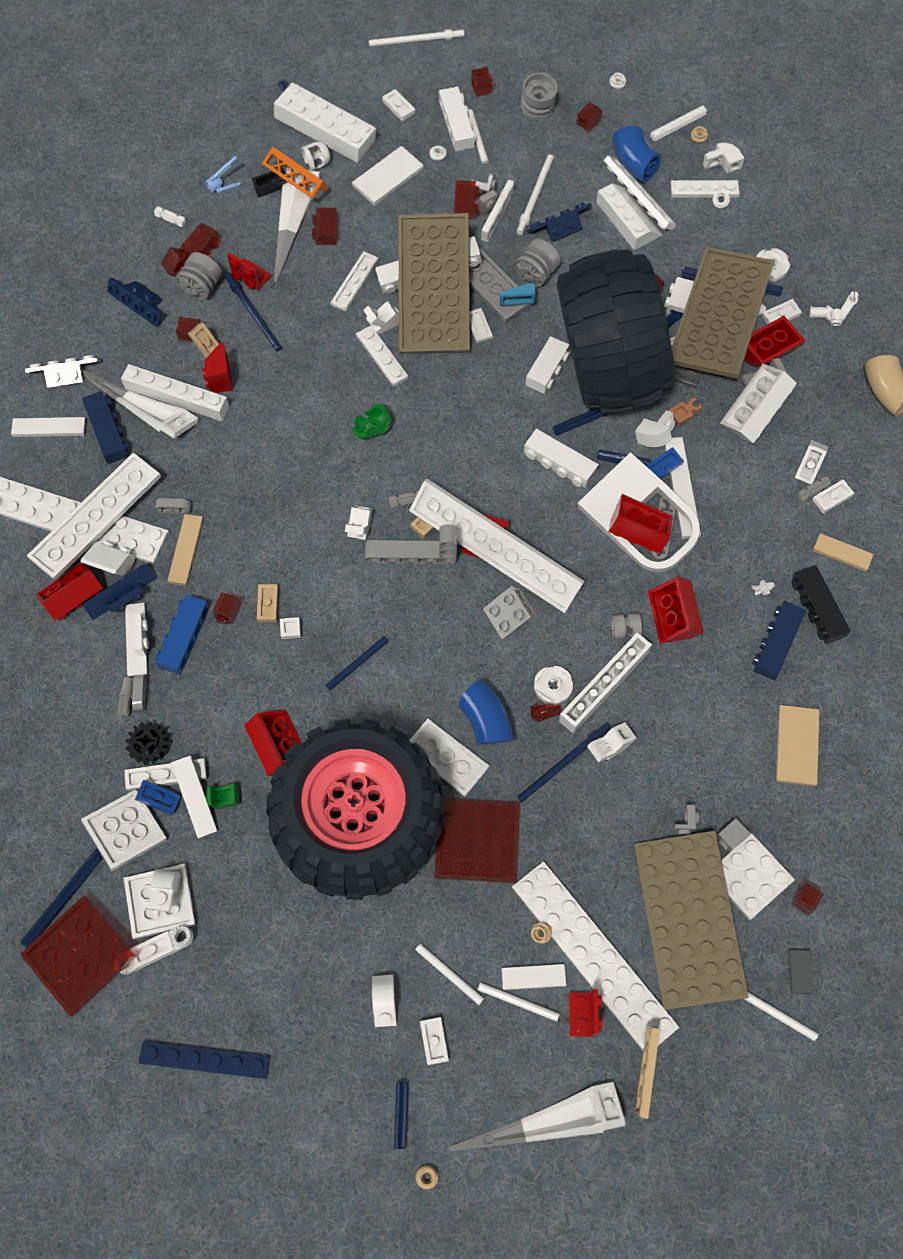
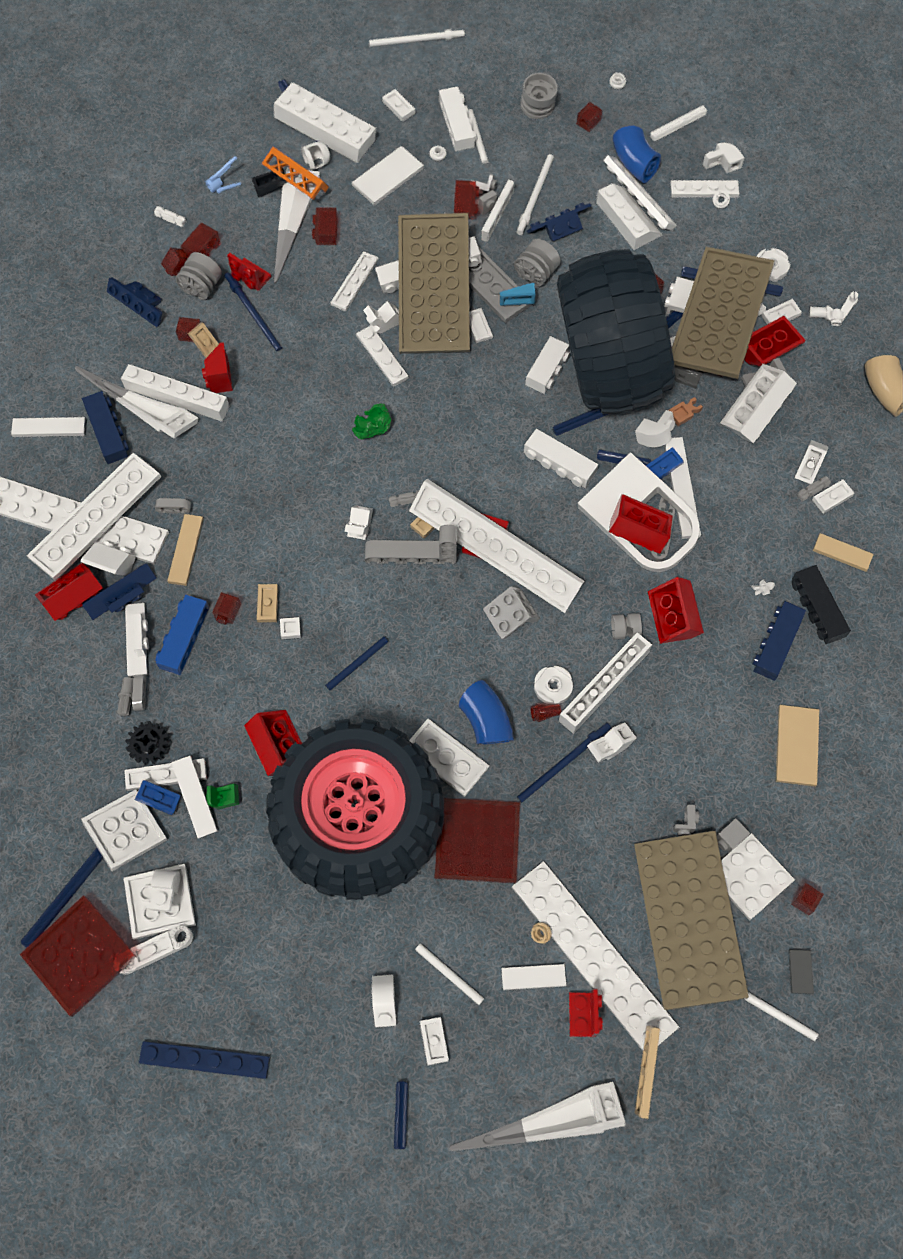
(63, 373): white bracket -> none
(434, 1177): tan plate -> none
(481, 81): clear red brick -> none
(518, 1001): white bar -> none
(699, 131): tan plate -> none

